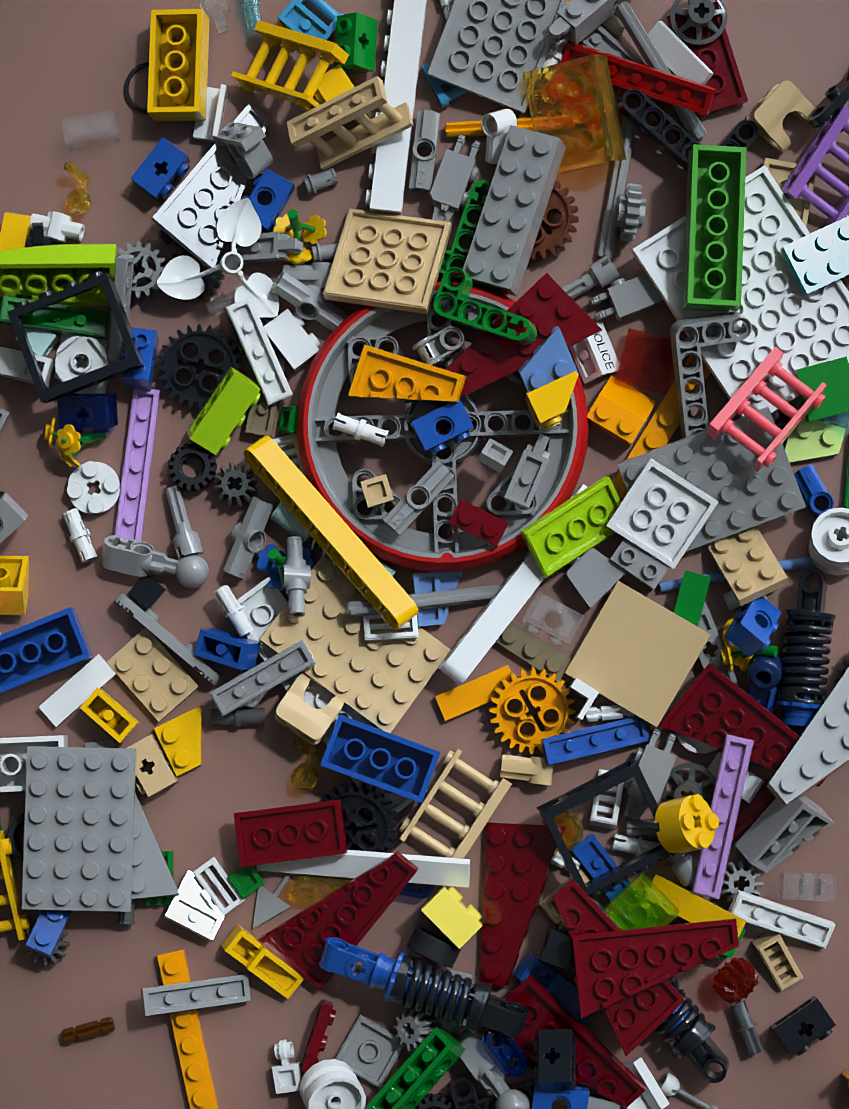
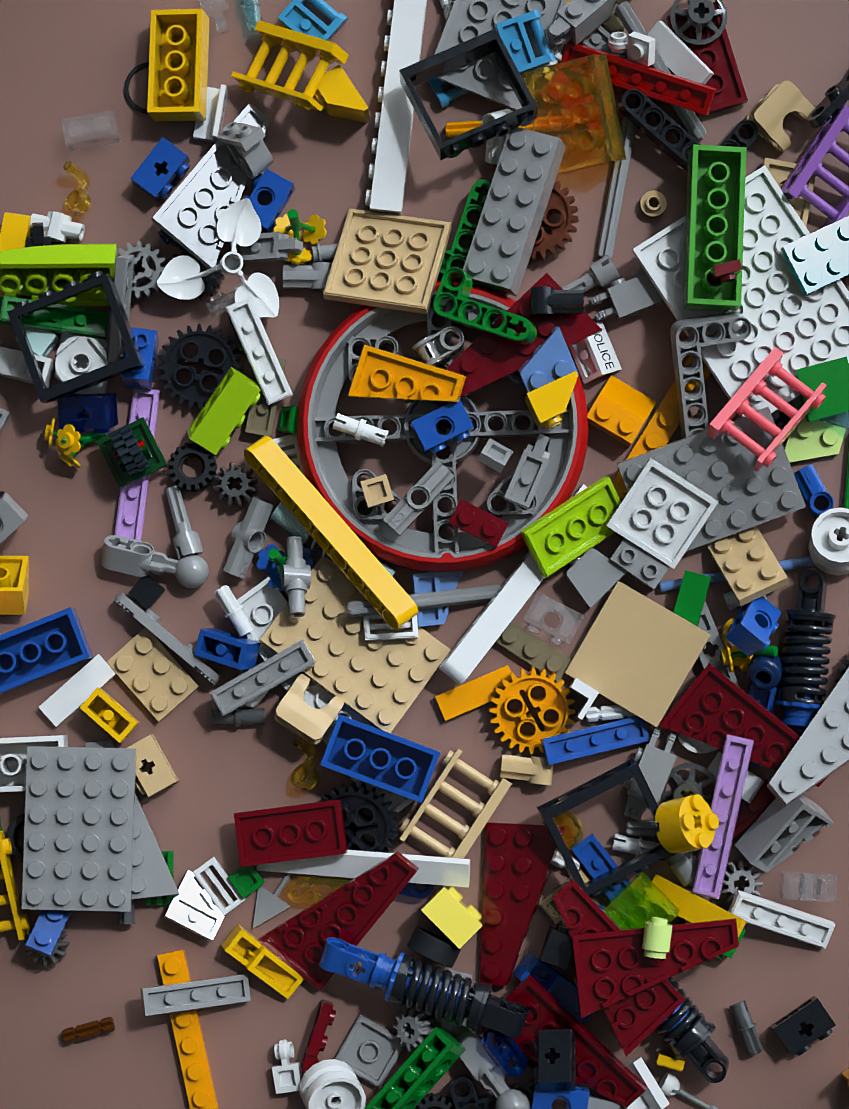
(79, 489): white plate -> none
(79, 535): white pin -> none
(131, 453): none -> dark green plate
(182, 740): yellow wing -> none
(292, 340): white brick -> none
(308, 301): light grey piece -> none
(320, 180): light grey pin -> none
(343, 109): tan fence -> none
(357, 37): green brick -> none
(425, 135): light grey piece -> none
(452, 59): none -> black window
(452, 181): light grey hinge -> none
(518, 44): none -> dark azure plate
(548, 301): none -> black piece
(603, 821): white slope -> none
(630, 212): light grey gear -> none
(639, 46): none -> white plate
(646, 361): clear red plate -> none
(647, 209): none -> tan plate
(657, 938): none -> yellowish green brick
(669, 1061): none -> yellow tile
(726, 272): none -> dark red plate
(735, 980): clear red gear -> none
(767, 940): tan slope -> none

